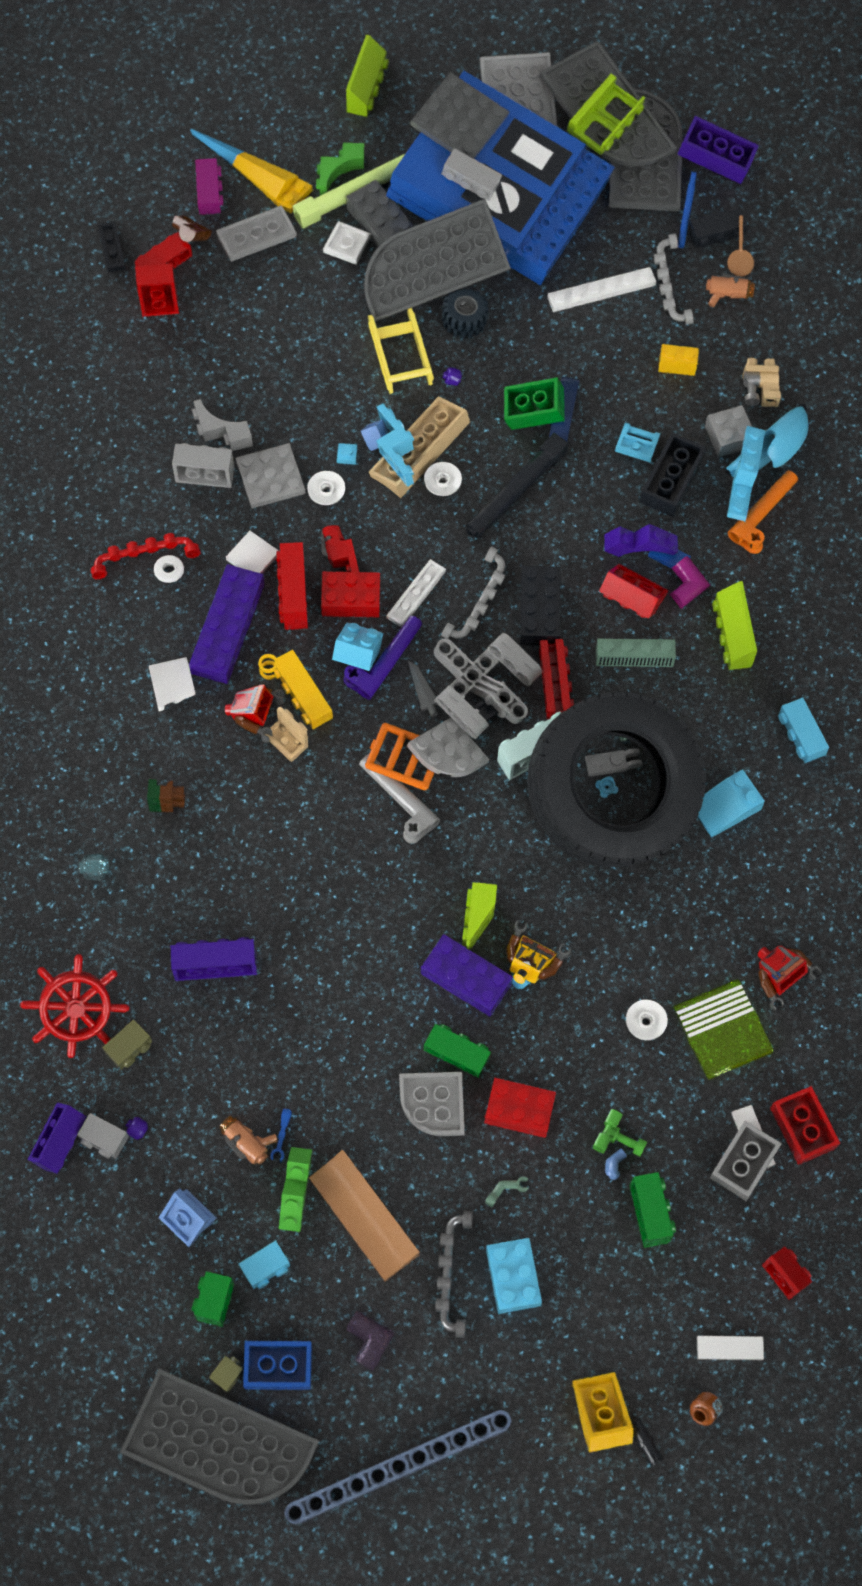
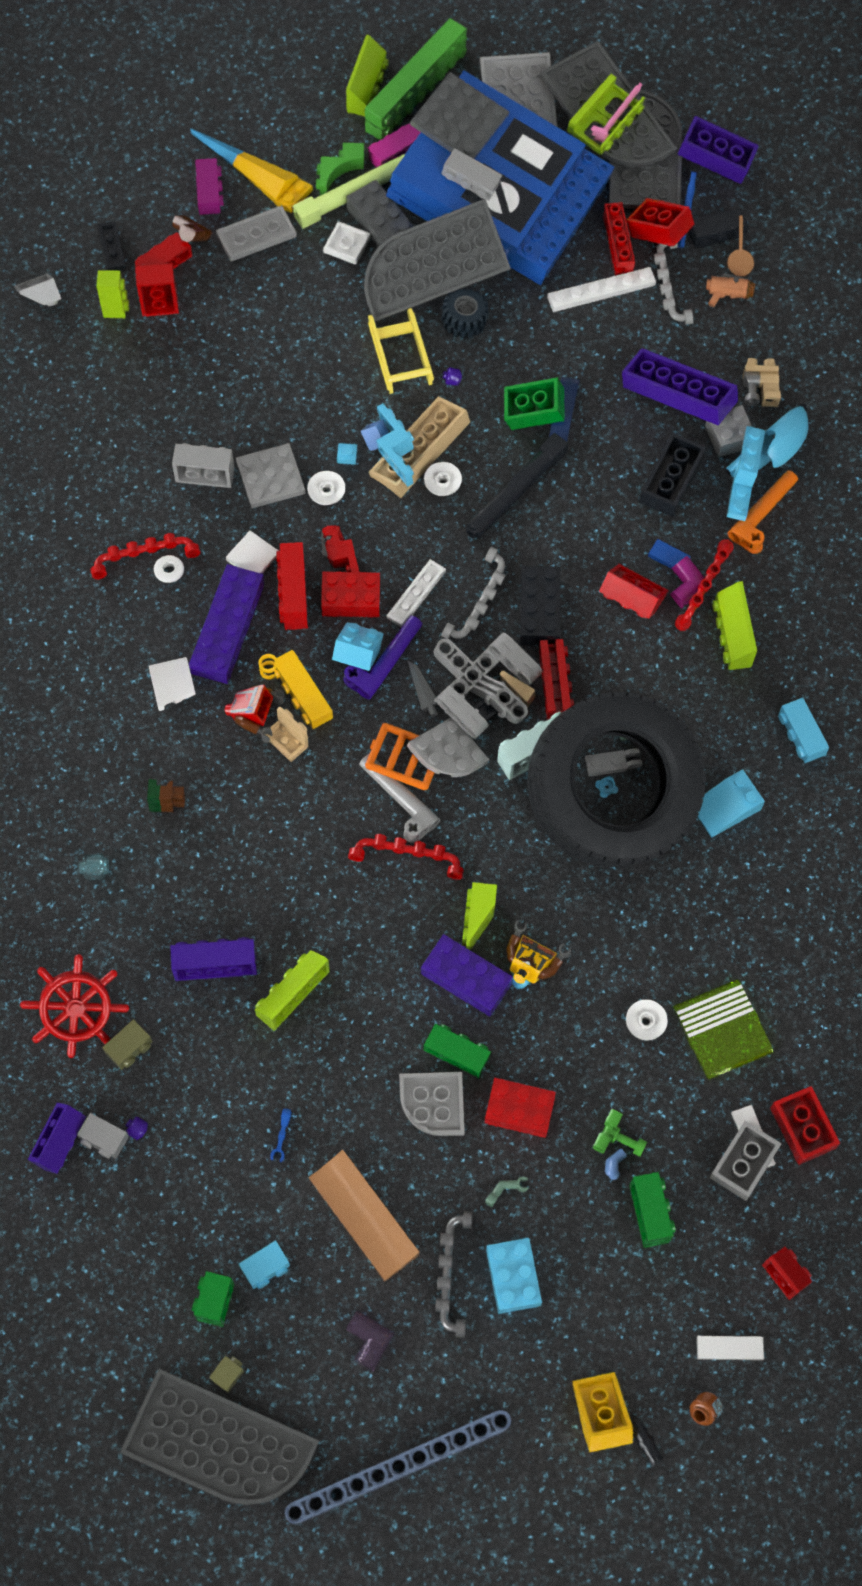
(40, 289): none -> light grey slope
(112, 294): none -> lime brick
(186, 1216): medium blue bracket -> none
(234, 433): light grey arch -> none
(244, 1142): nougat piece -> none
(277, 1365): blue brick -> none
(292, 989): none -> lime slope
(295, 1189): bright green arch -> none
(392, 145): none -> dark pink brick
(399, 846): none -> red bar
(415, 79): none -> bright green piece
(519, 688): none -> tan slope
(602, 133): none -> bright pink piece
(618, 238): none -> red brick
(635, 652): sand green brick -> none
(636, 446): medium azure plate -> none
(649, 538): dark purple arch -> none
(660, 222): none -> red brick
(678, 359): yellow piece -> none
(680, 386): none -> dark purple brick
(724, 549): none -> red bar
(781, 970): torso -> none

